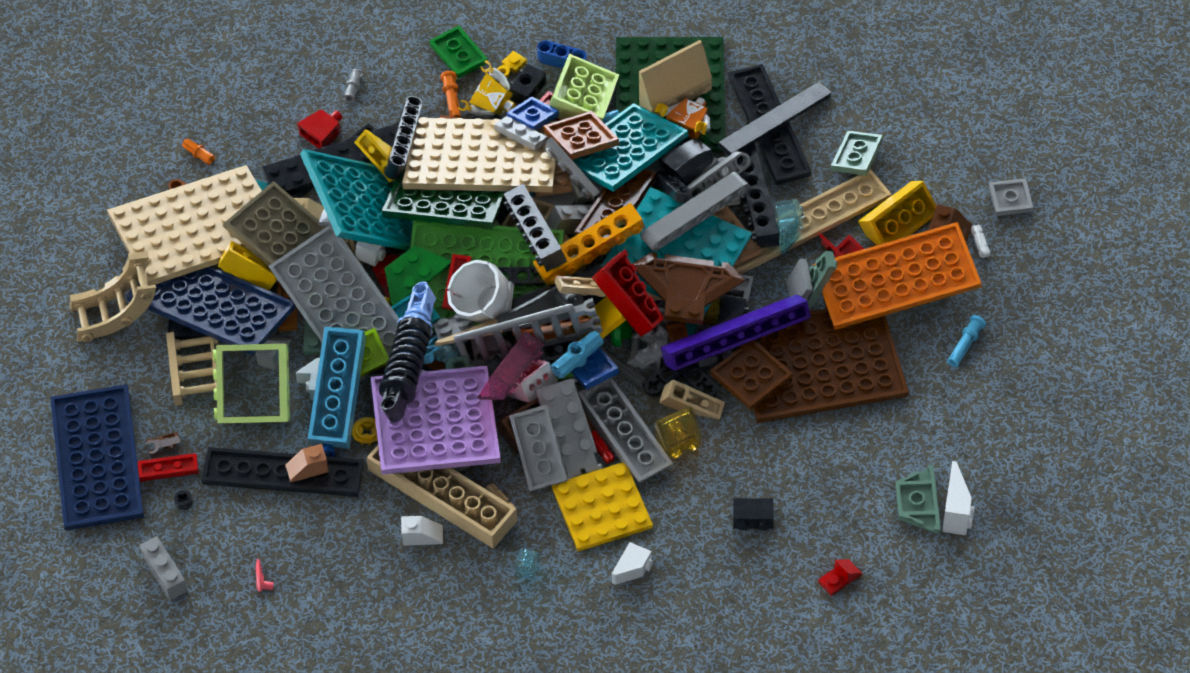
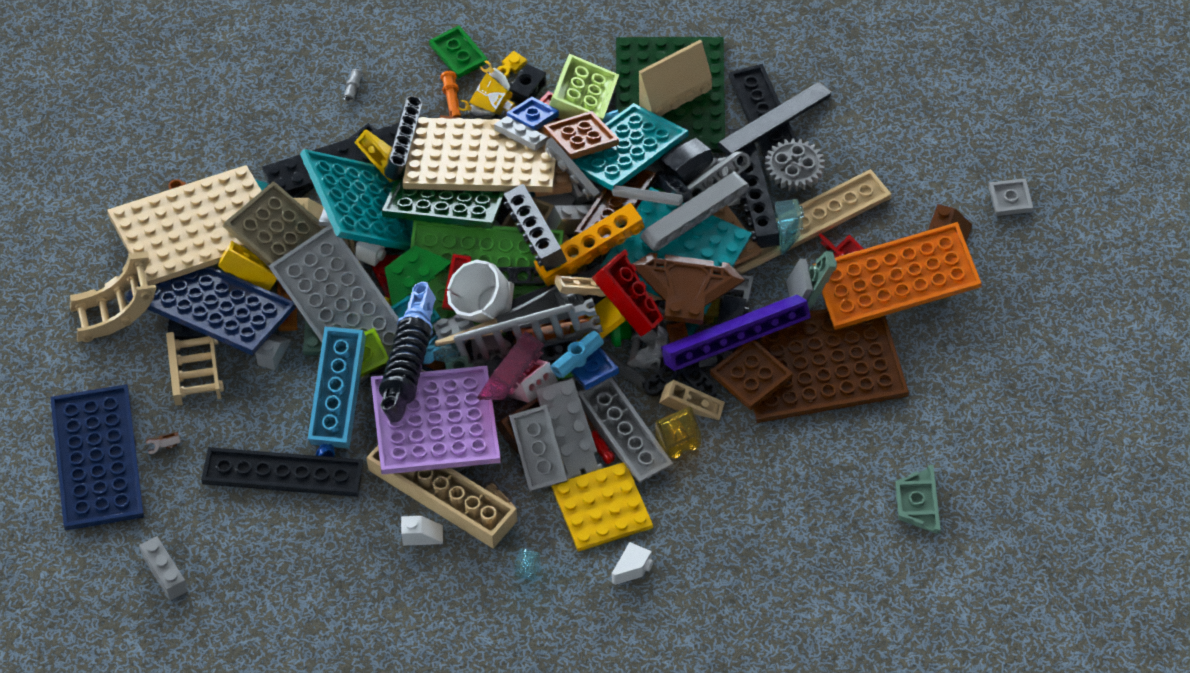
(168, 467): red plate -> none
(184, 504): black bush -> none
(198, 151): orange axle -> none
(218, 375): yellowish green window -> none
(260, 583): coral bar -> none
(307, 463): nougat slope -> none
(308, 375): white slope -> none
(320, 128): red torso -> none
(358, 432): yellow gear -> none
(557, 54): blue beam -> none
(647, 195): none -> light grey axle
(687, 115): torso -> none
(753, 513): black brick -> none
(794, 164): none -> light grey gear
(839, 577): red slope -> none
(857, 153): sand green plate -> none
(899, 214): yellow slope -> none
(958, 505): white slope -> none
(970, 334): medium azure pin -> none
(980, 241): white axle -> none

